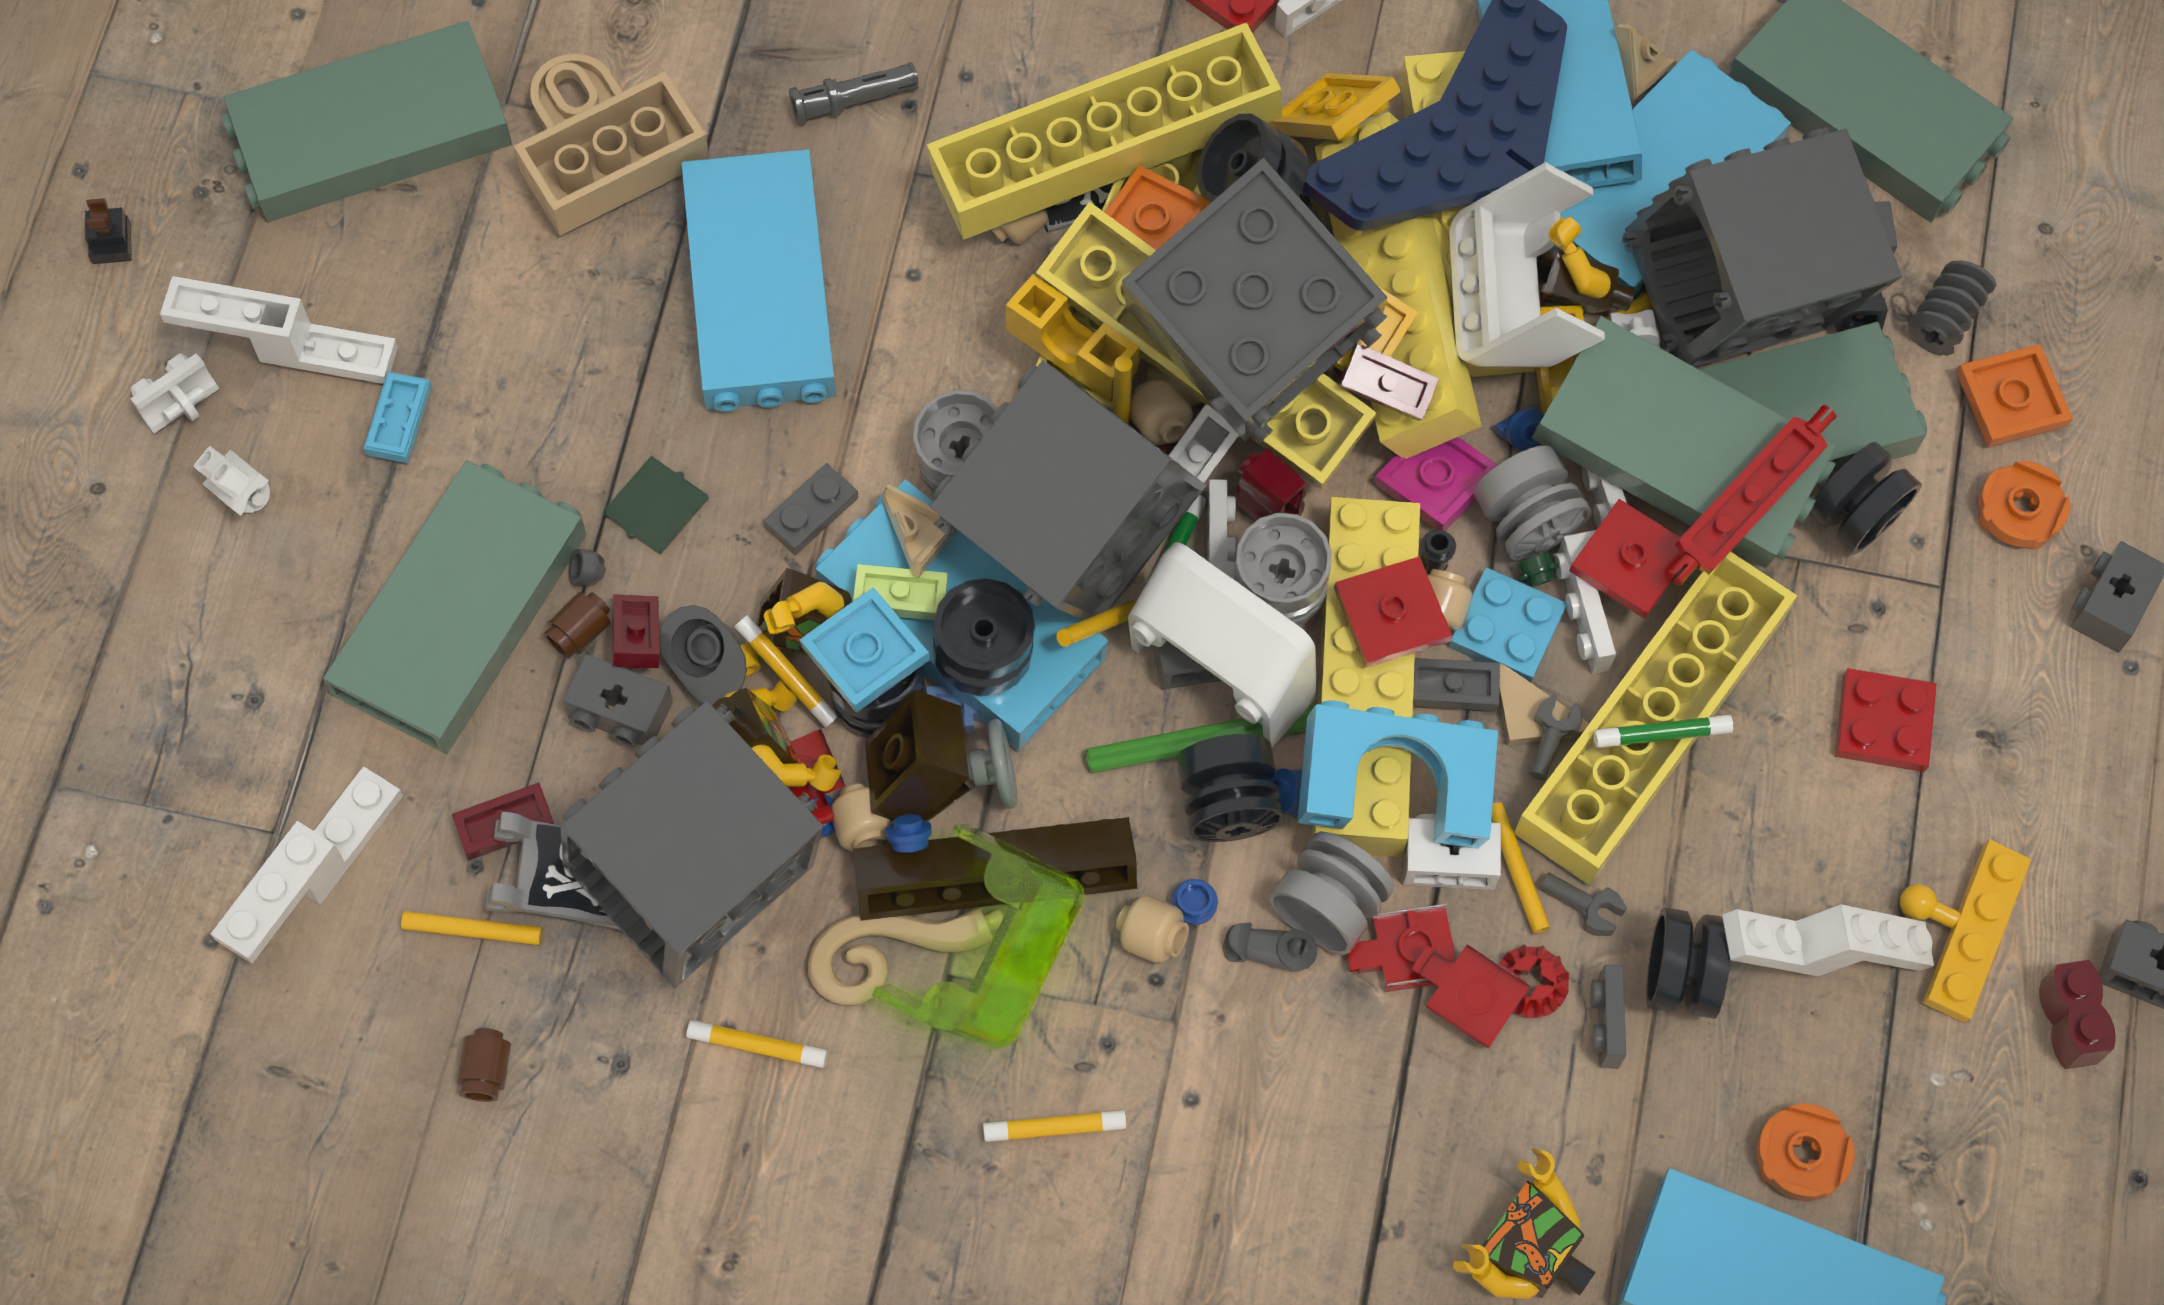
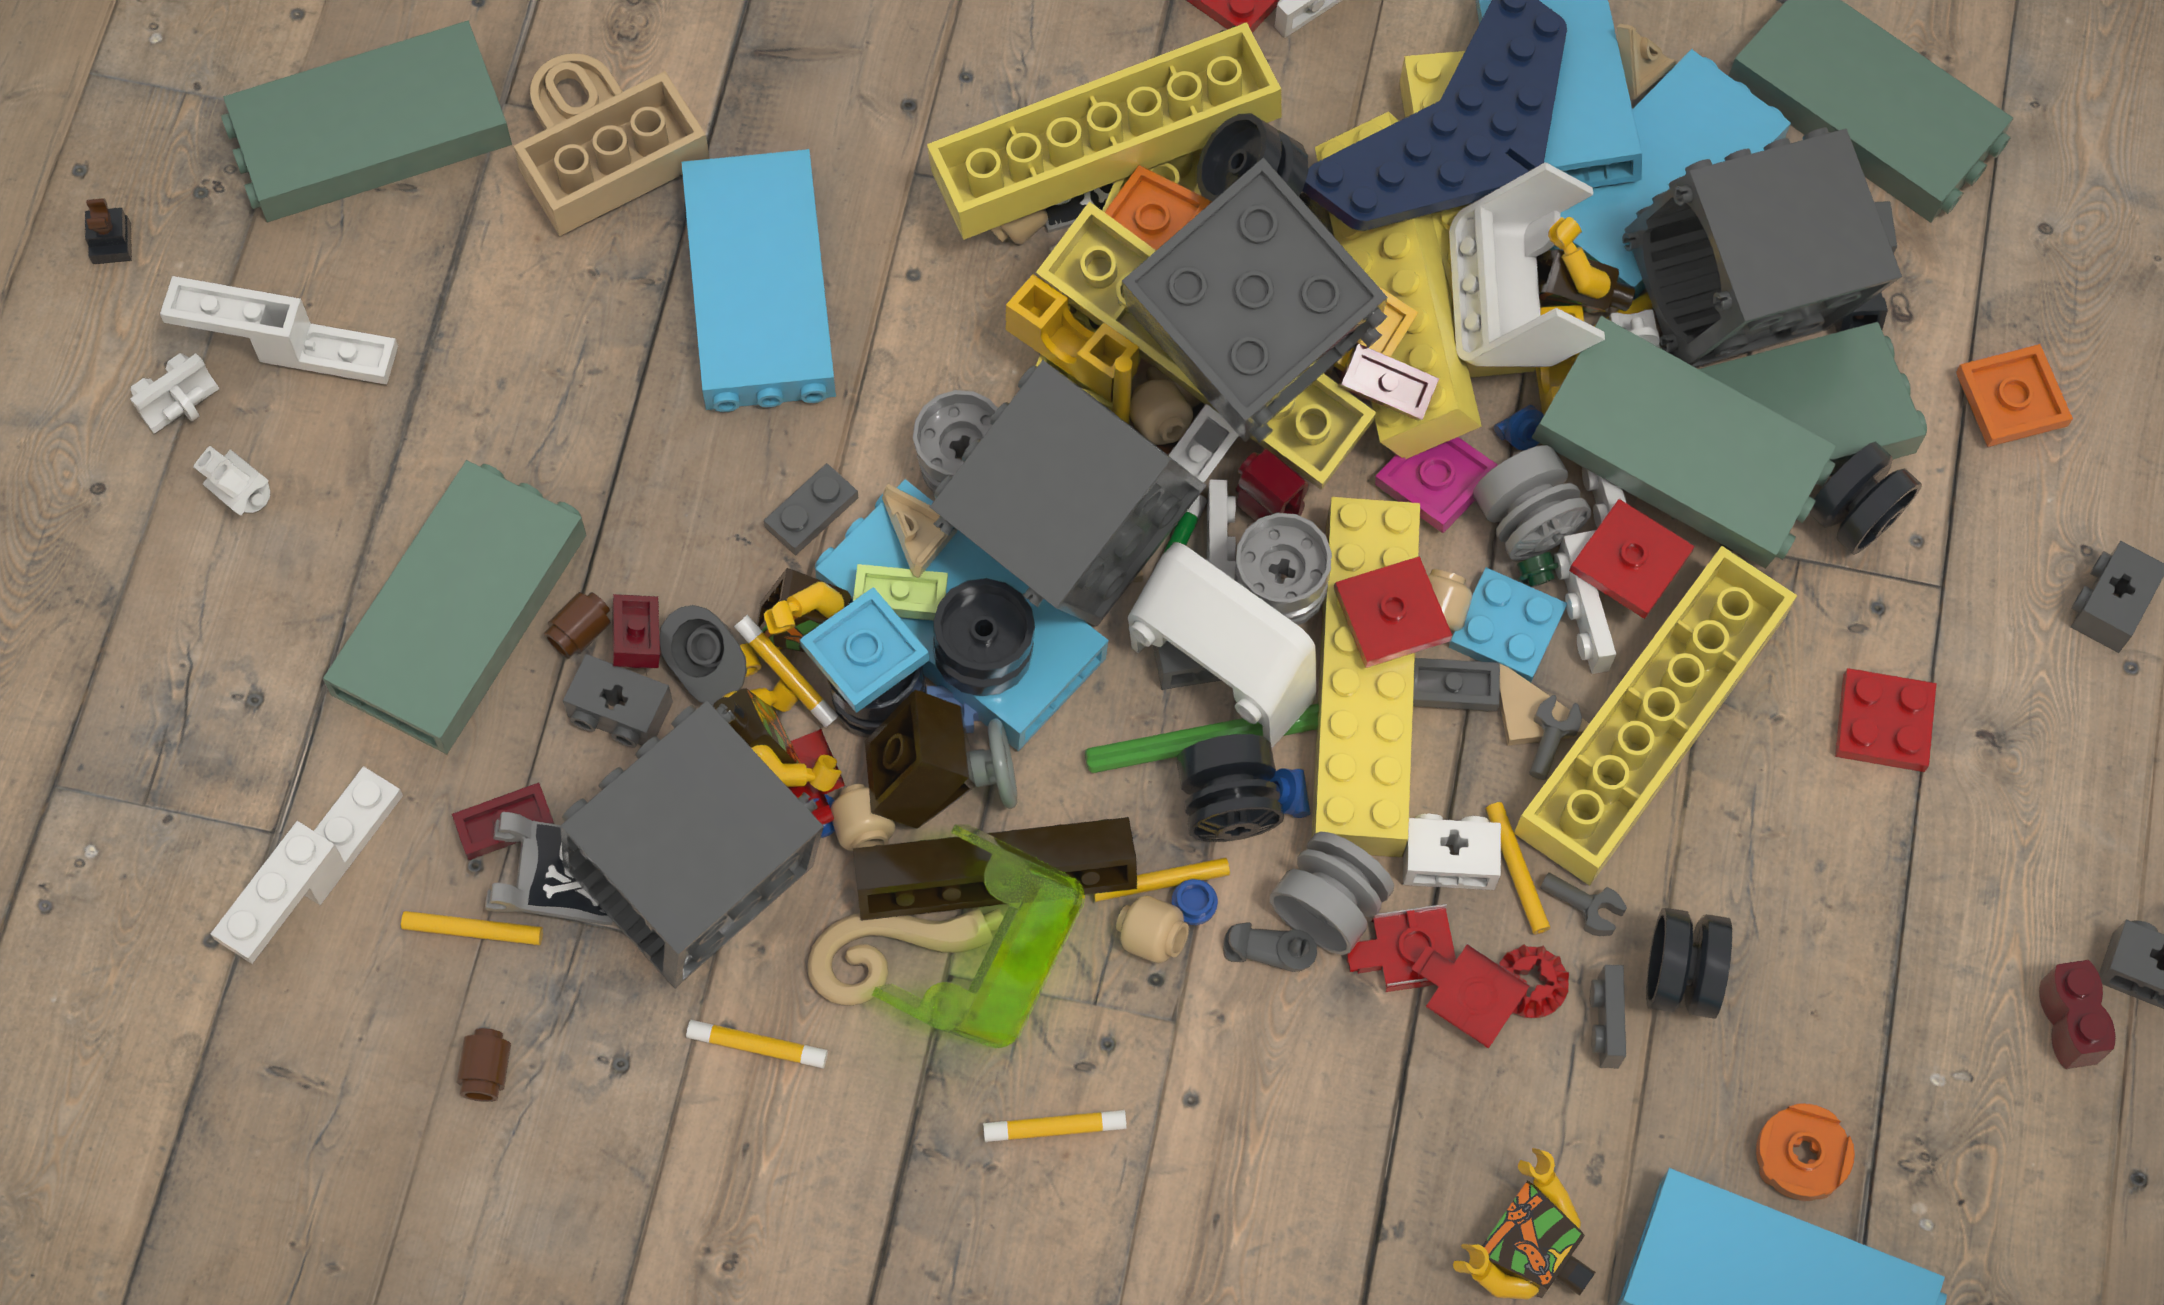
(397, 417): medium azure plate -> none
(586, 567): dark grey hinge -> none
(655, 505): clear green piece -> none
(834, 96): dark grey pin -> none
(908, 833): blue plate -> none
(1094, 624): yellow bar -> none
(1172, 877): none -> yellow piece
(1336, 106): yellow plate -> none
(1437, 550): black pin -> none
(1457, 755): medium azure arch -> none
(1663, 731): green bar -> none
(1751, 495): red plate -> none
(1828, 940): white bracket -> none
(1951, 306): dark grey piece -> none
(1974, 927): yellow plate -> none
(2020, 528): orange plate -> none

